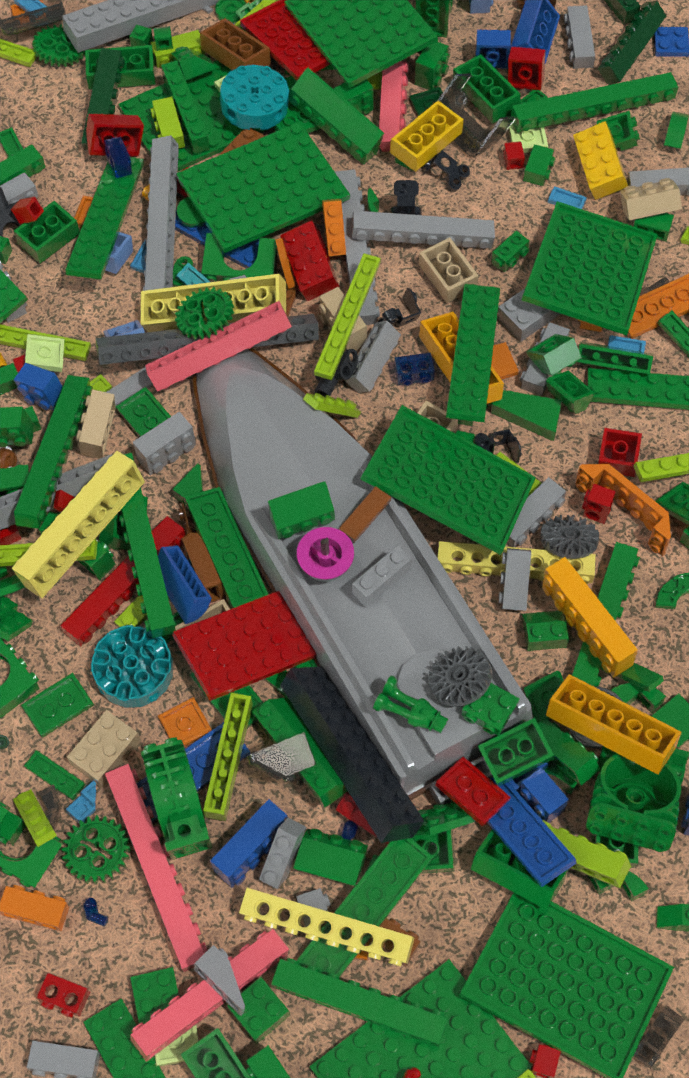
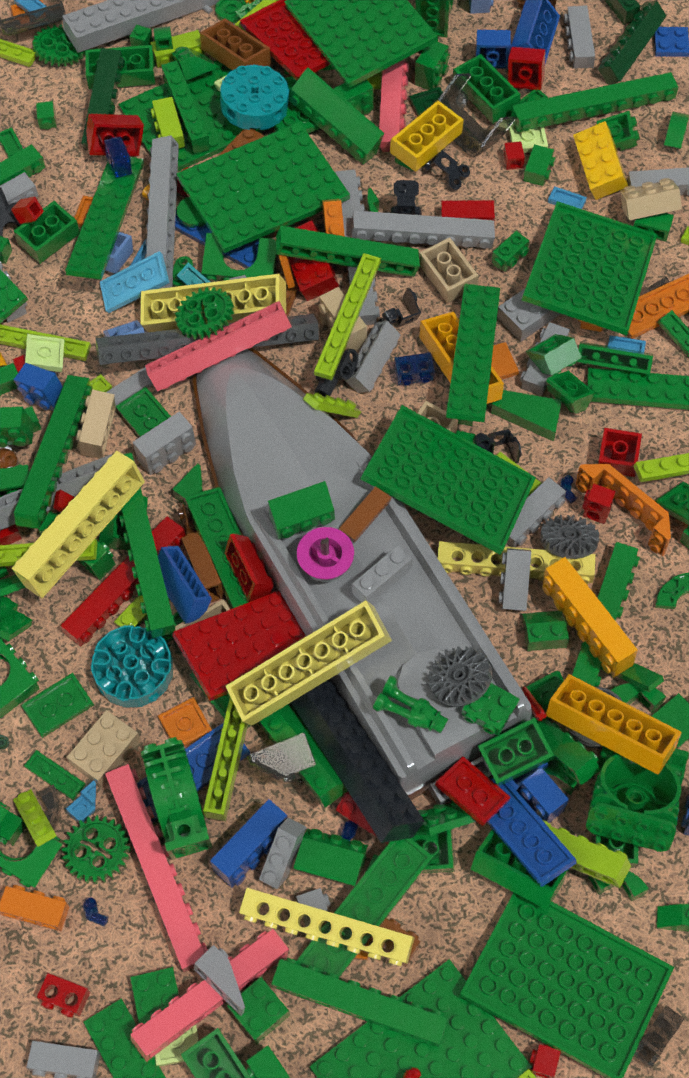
(46, 115): none -> green brick
(128, 283): none -> medium azure tile
(248, 567): none -> red slope
(308, 663): none -> light yellow brick
(345, 250): none -> green brick
(468, 209): none -> red brick
(537, 710): none -> red axle
(566, 484): none -> clear blue arm

